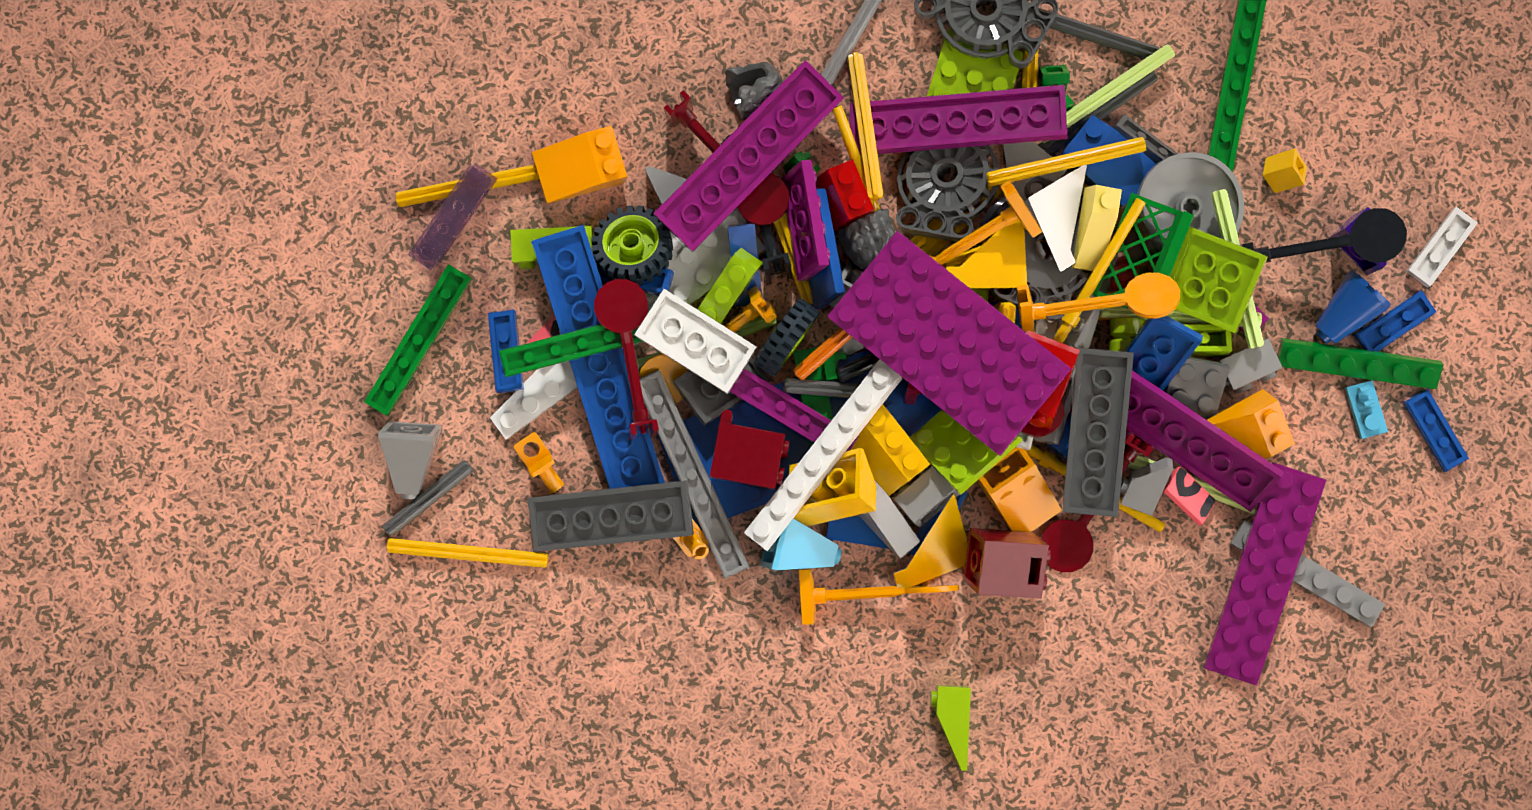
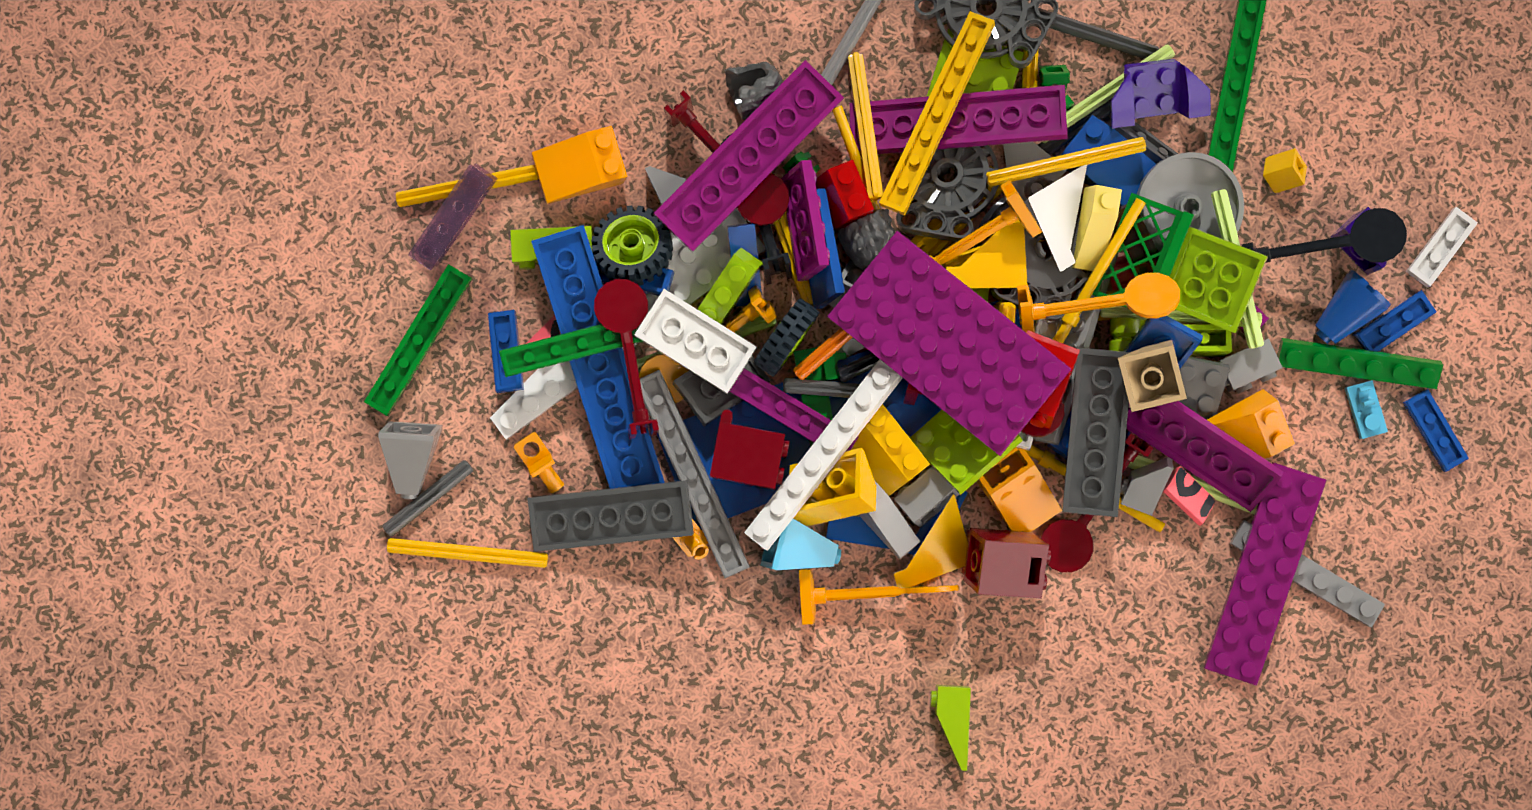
(937, 113): none -> yellow plate
(1152, 376): none -> tan slope
(1158, 90): none -> dark purple piece

